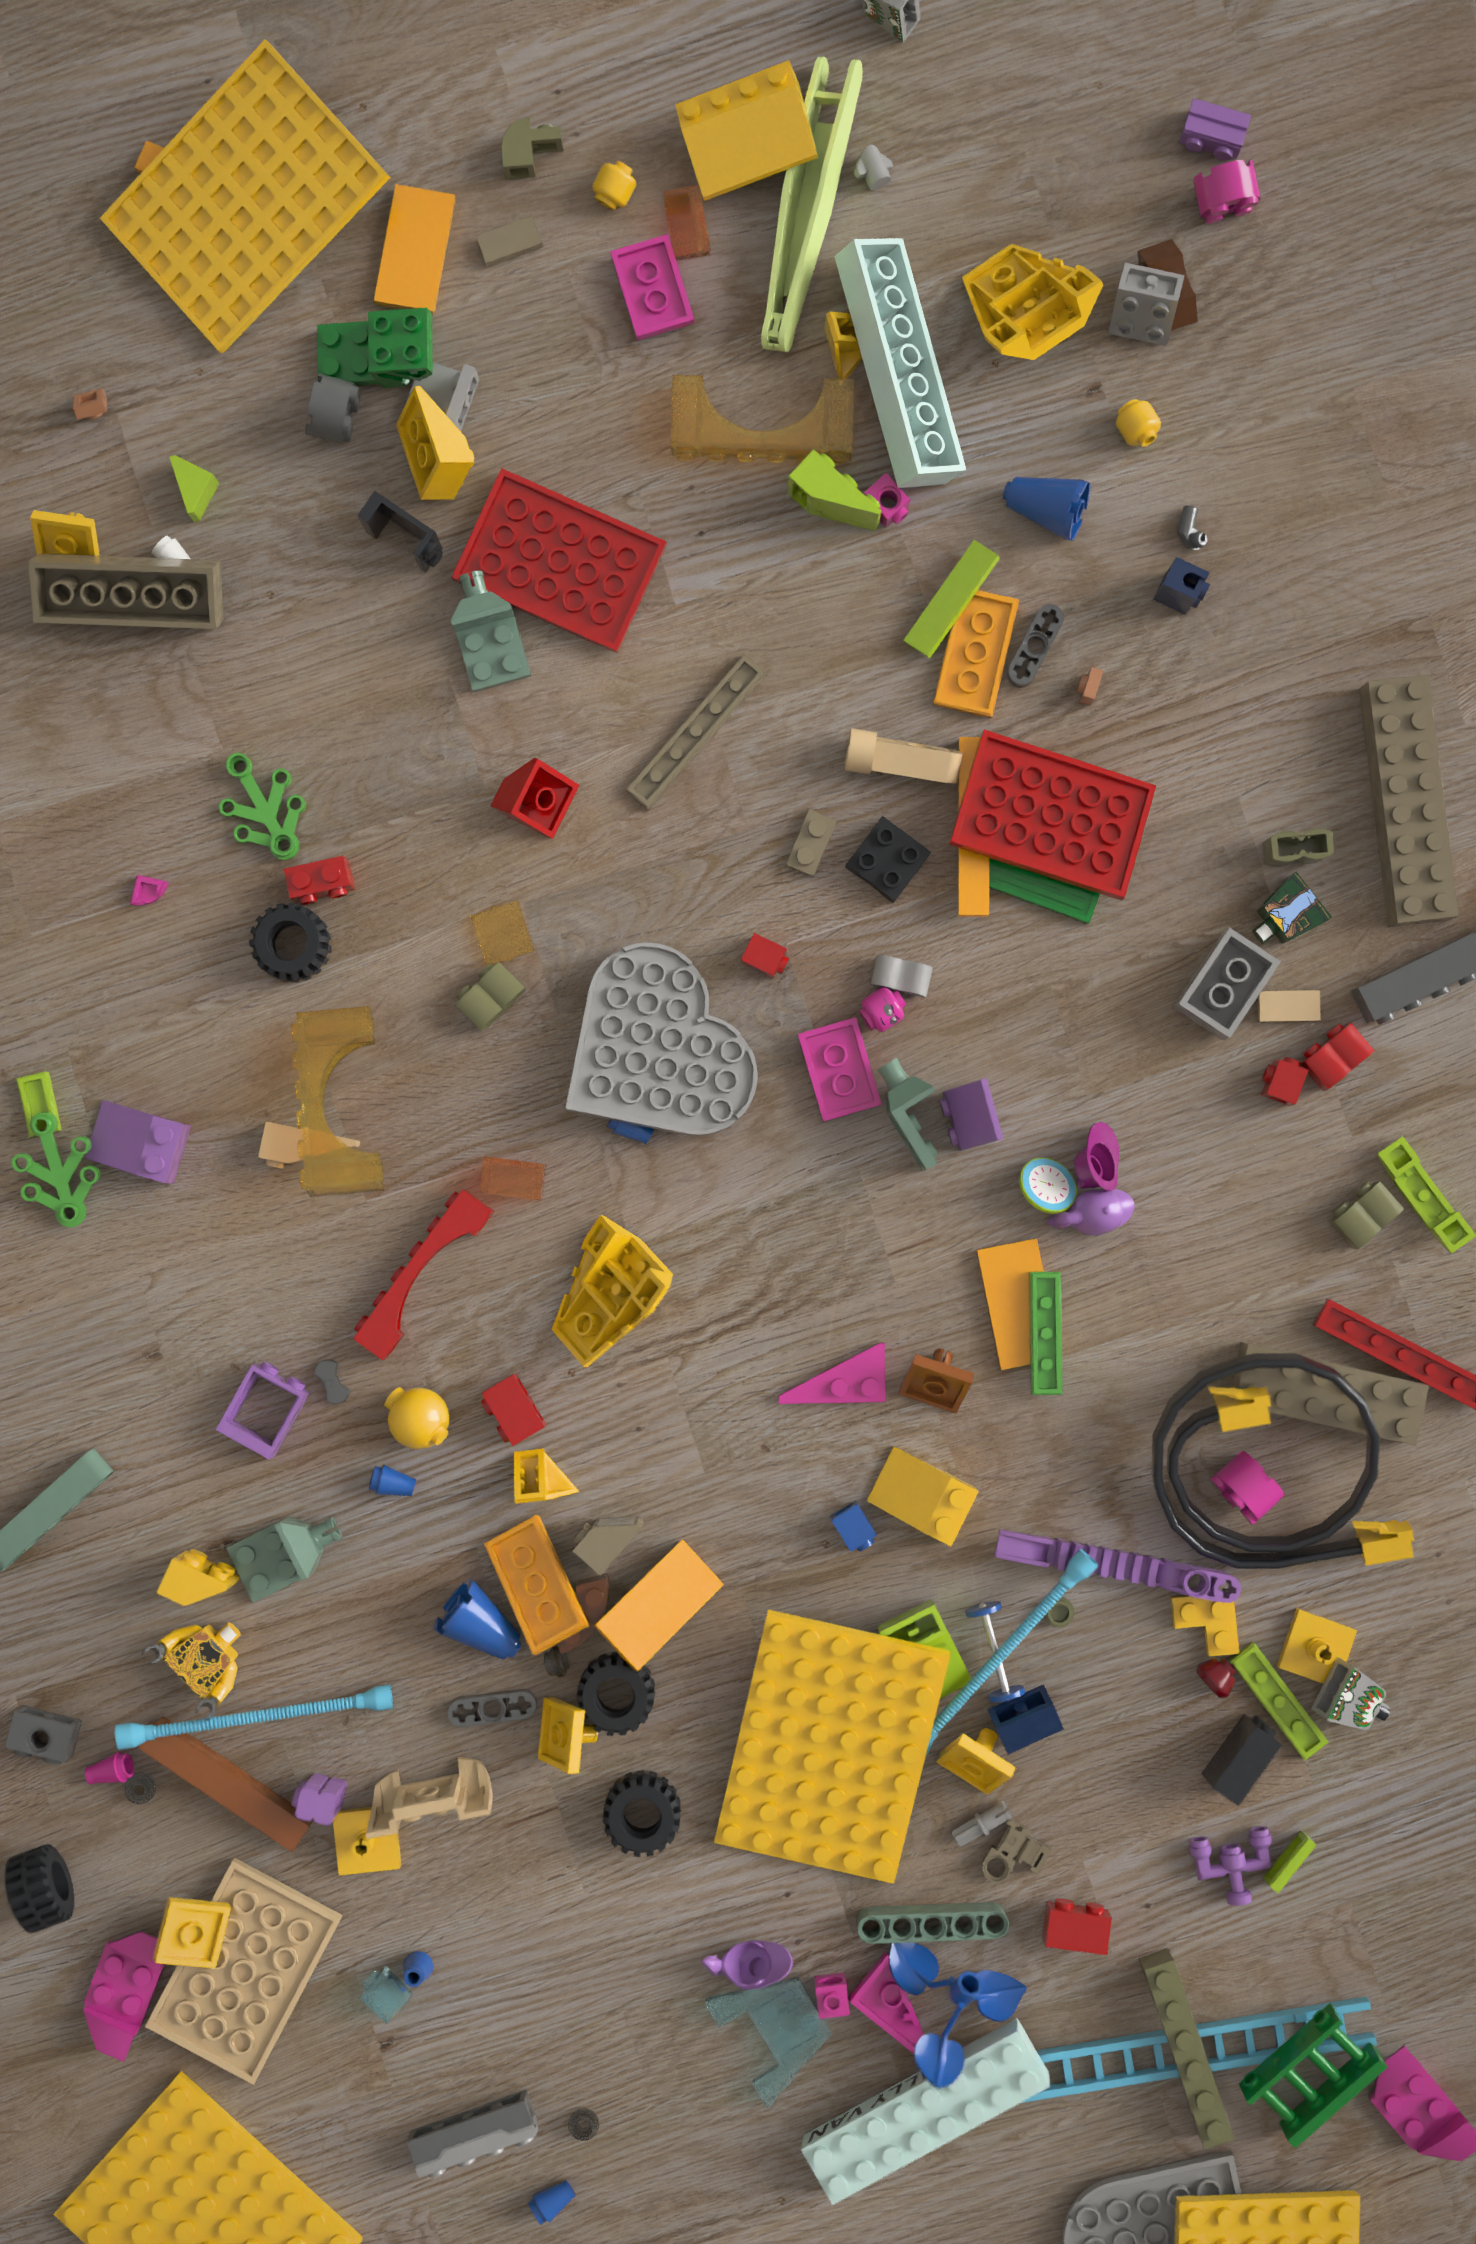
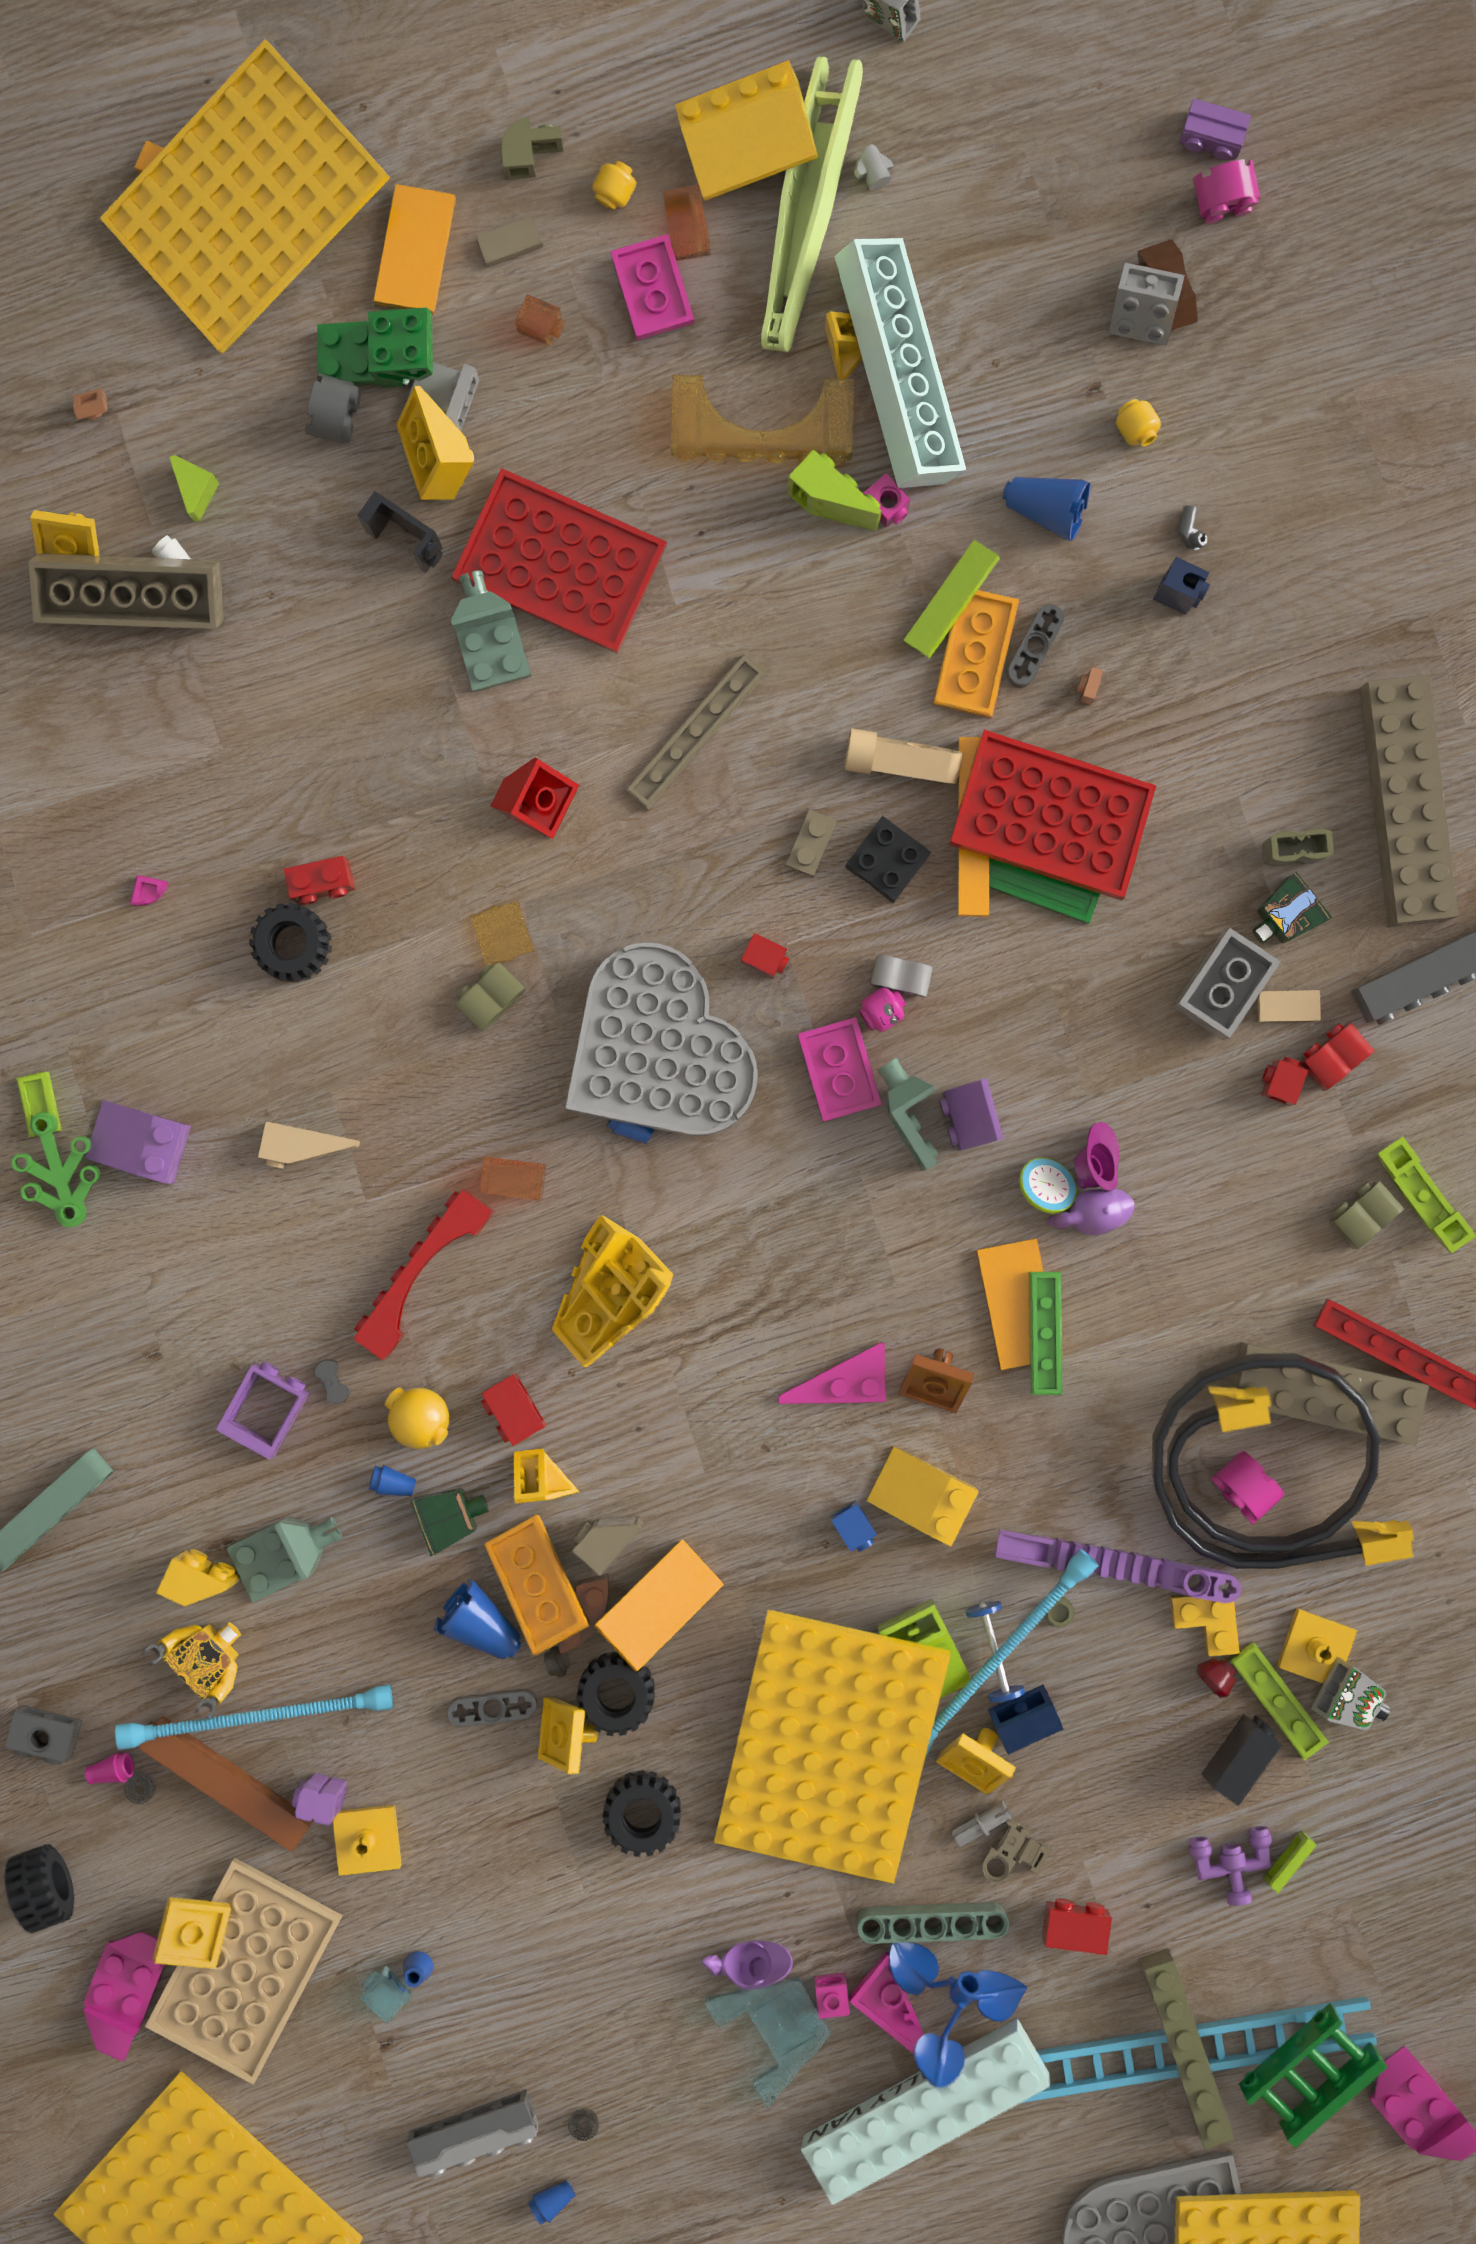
(265, 811): bright green plant -> none
(323, 1042): clear yellow arch -> none
(447, 1517): none -> dark green torso
(467, 1792): tan piece -> none
(539, 320): none -> clear orange brick
(1030, 301): yellow wedge -> none

